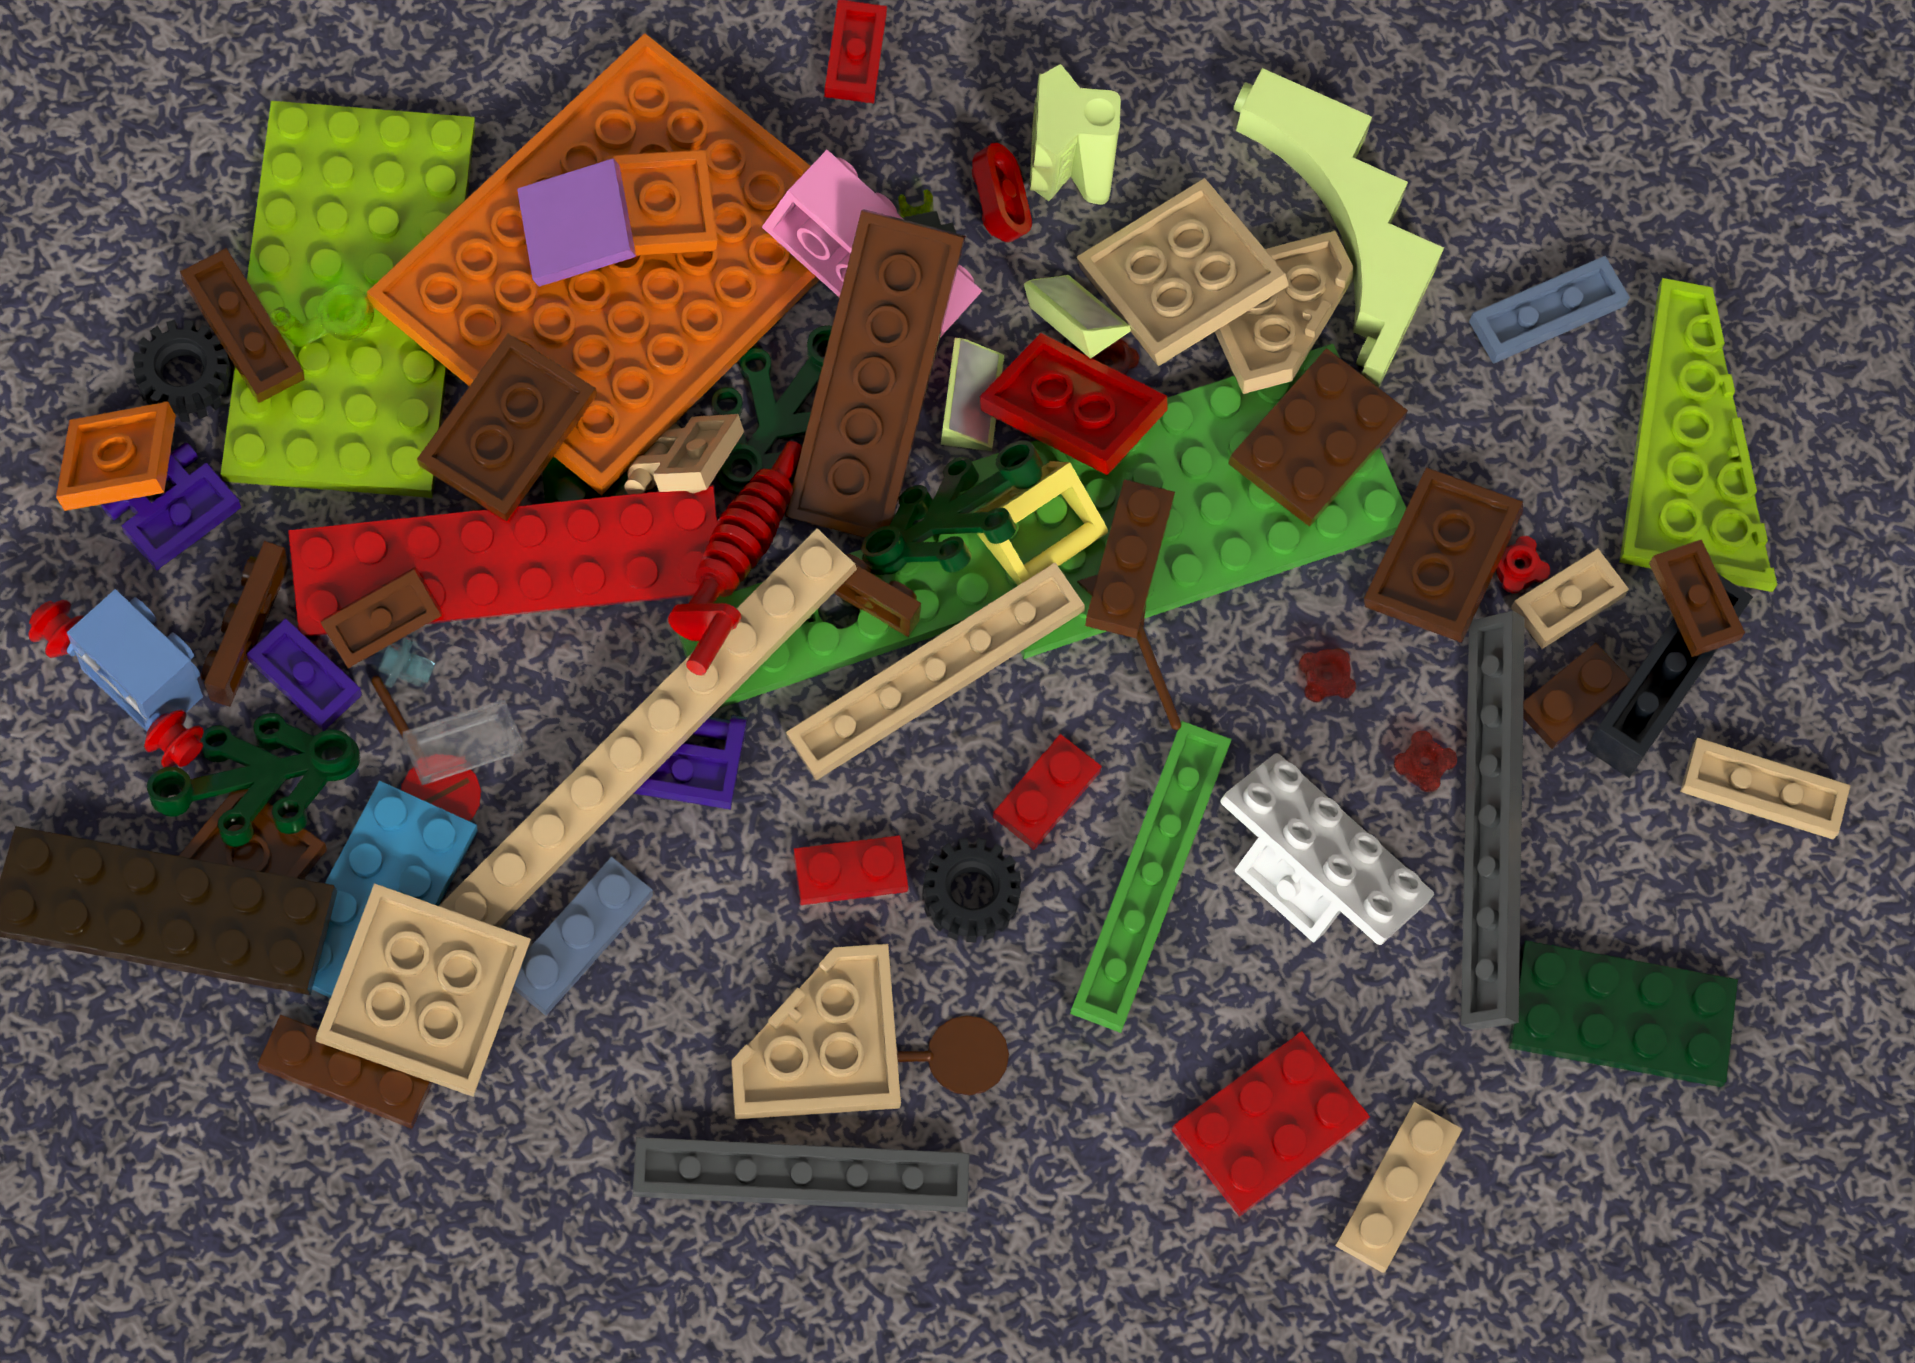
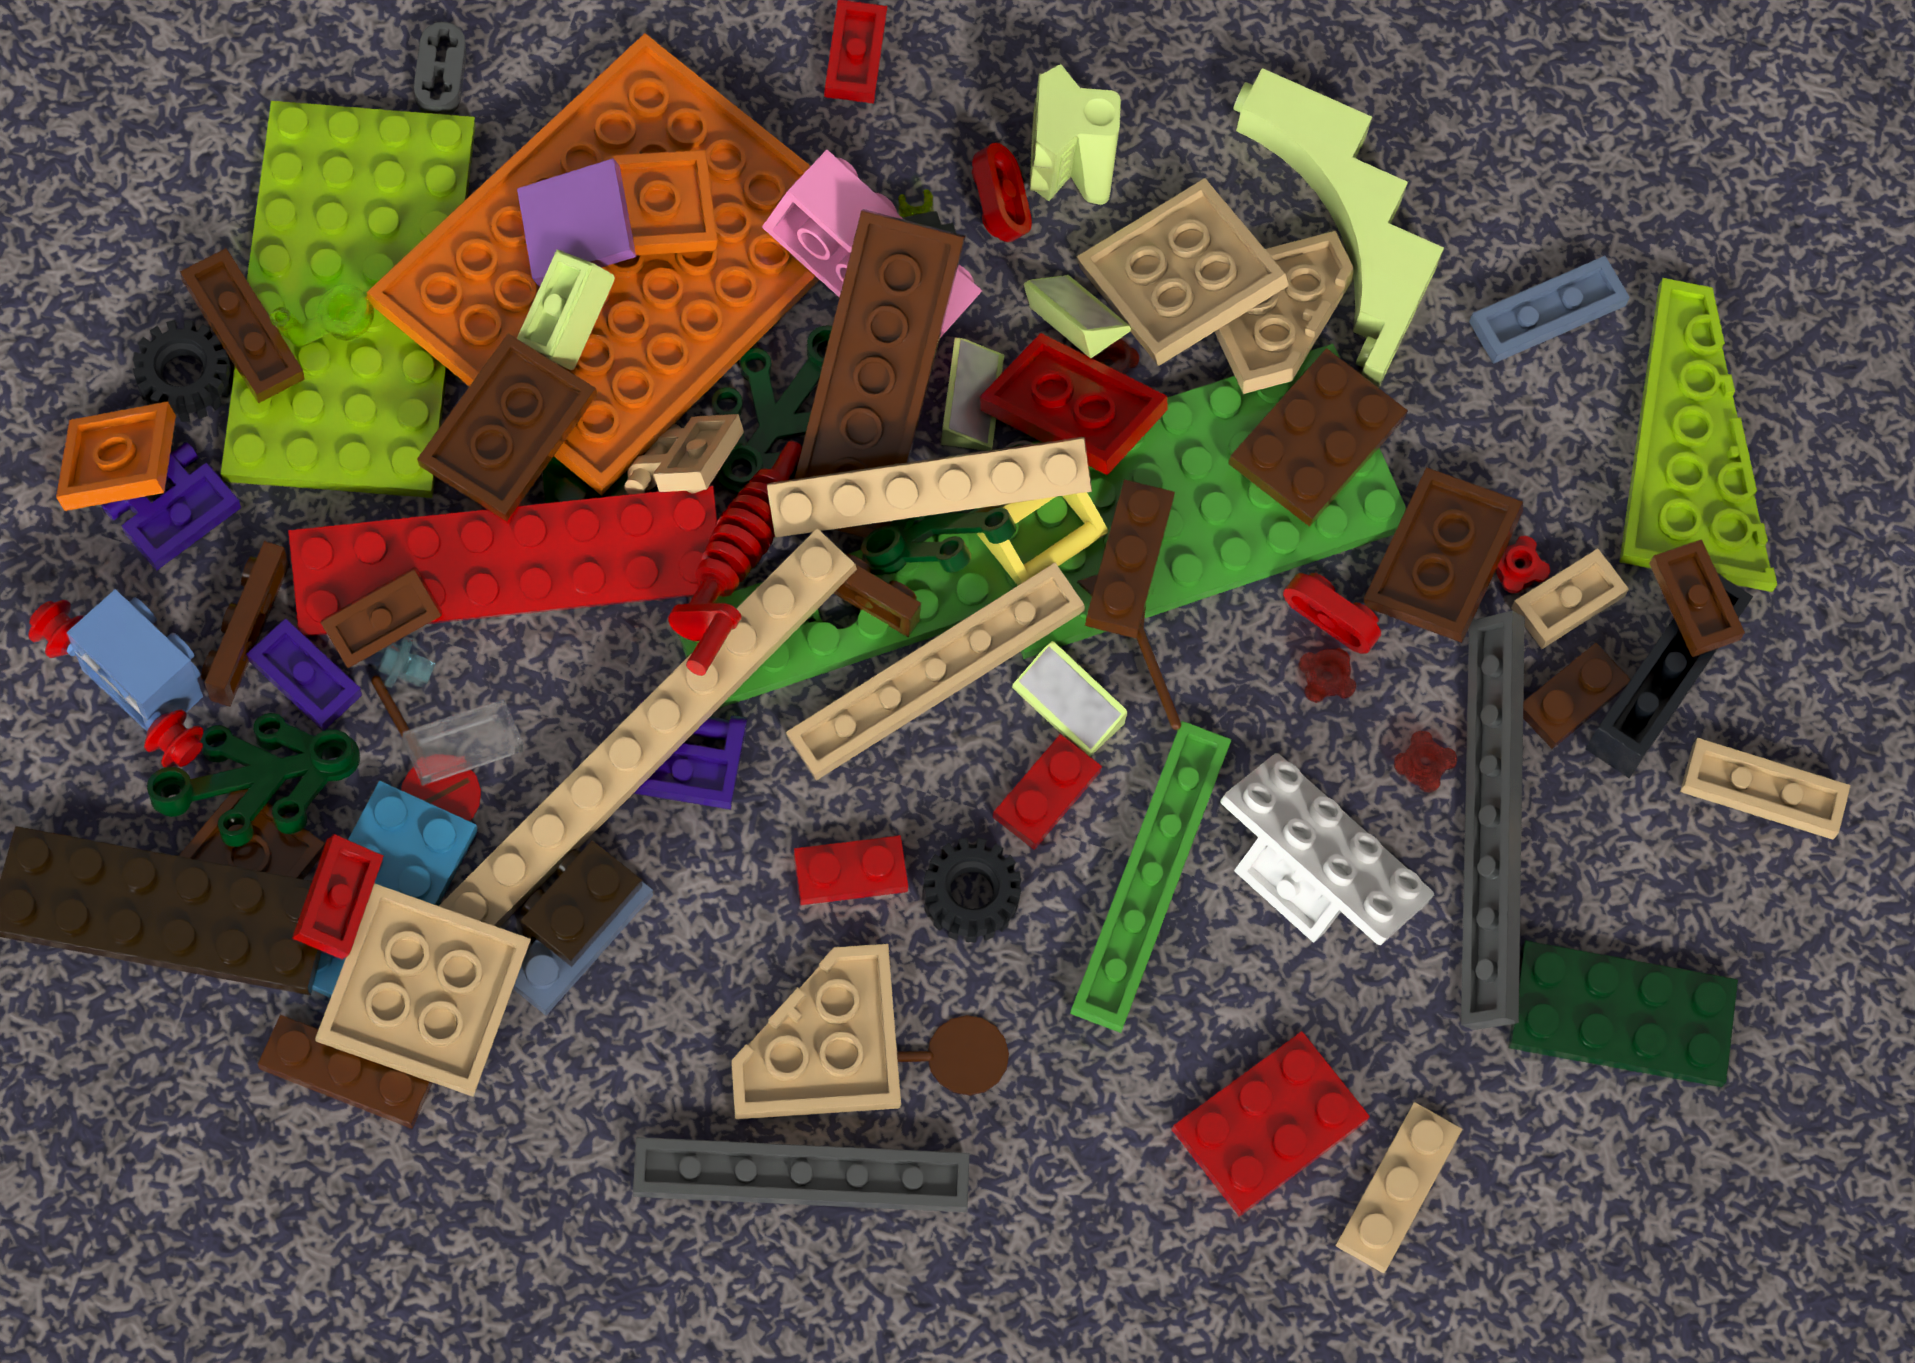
(338, 897): none -> red plate
(429, 68): none -> dark grey beam
(566, 308): none -> yellowish green slope
(579, 903): none -> dark brown bracket
(929, 487): none -> tan plate
(1070, 699): none -> flat silver slope
(1347, 622): none -> red plate

